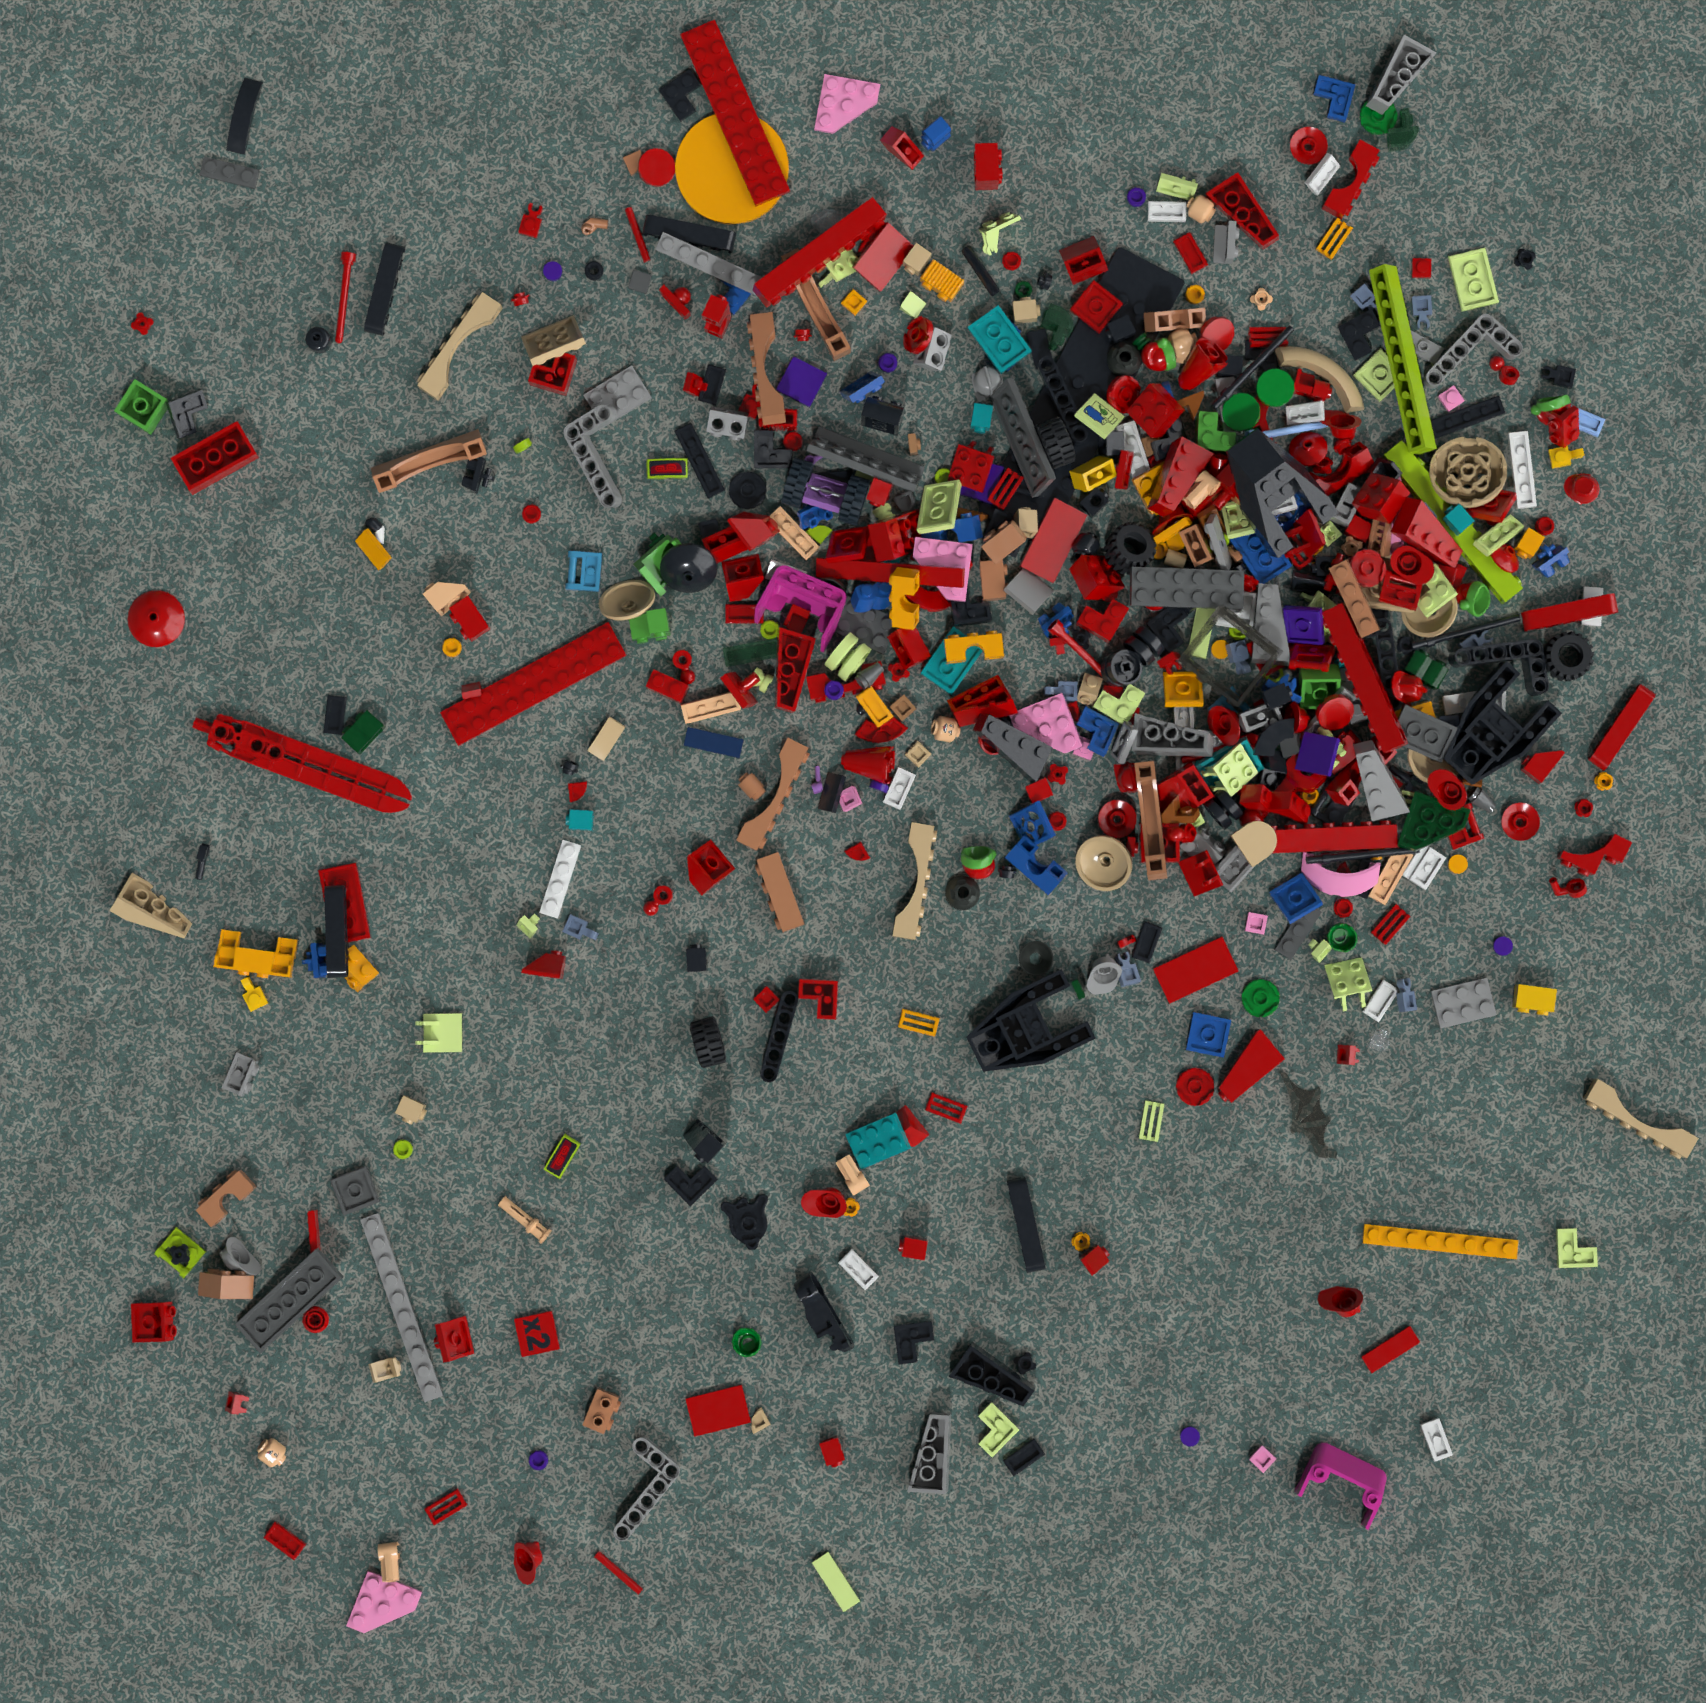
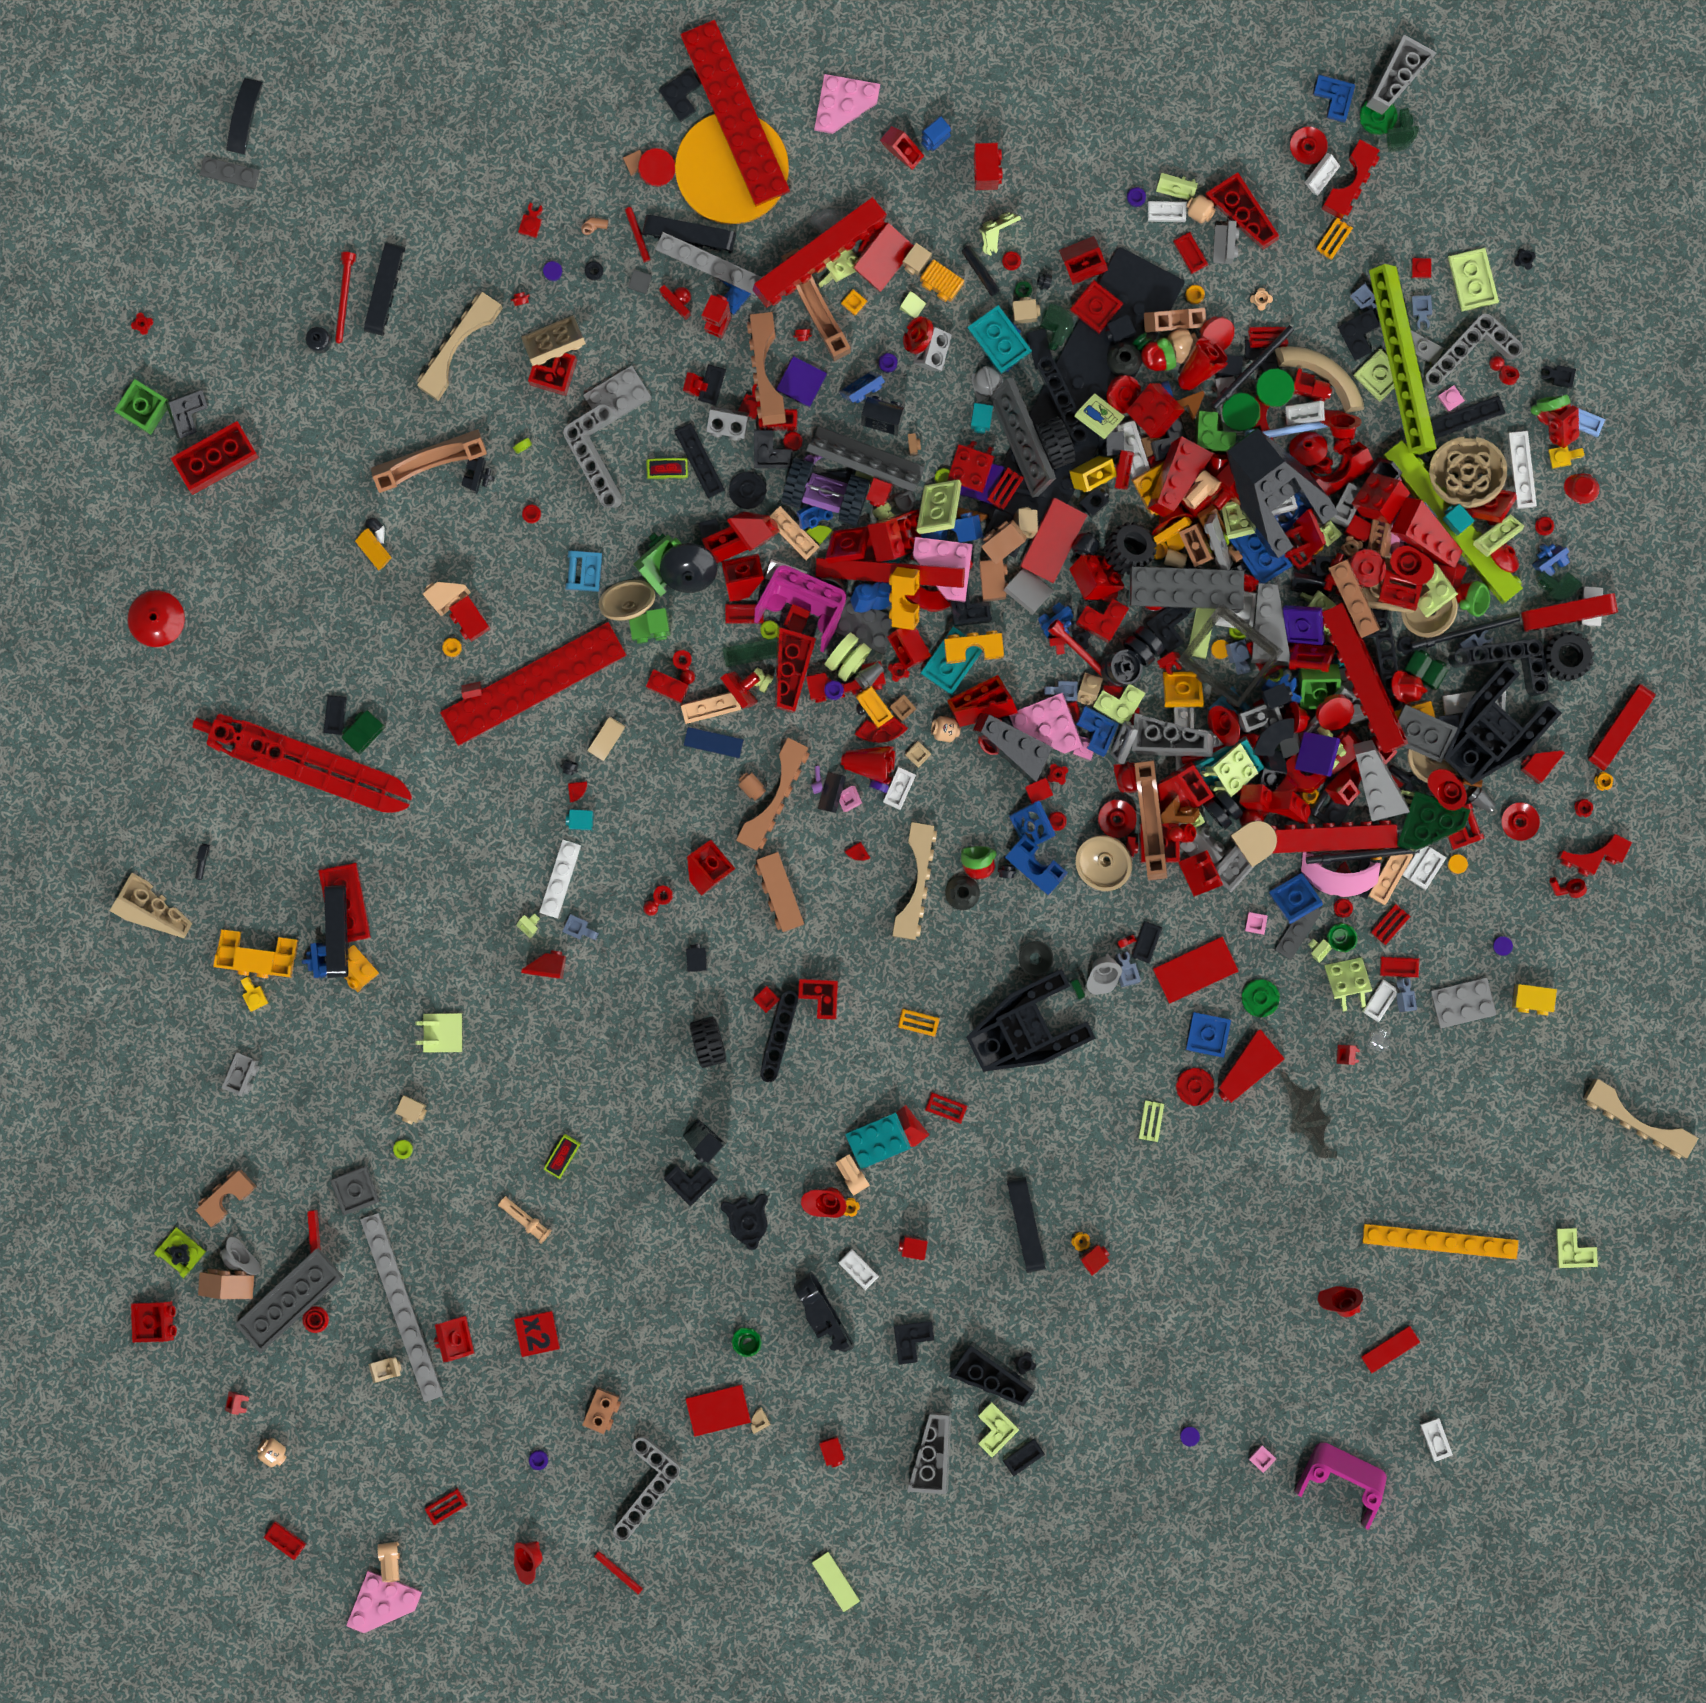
(1399, 967): none -> red tile
(1528, 543): light orange brick -> none
(1558, 590): none -> clear green brick

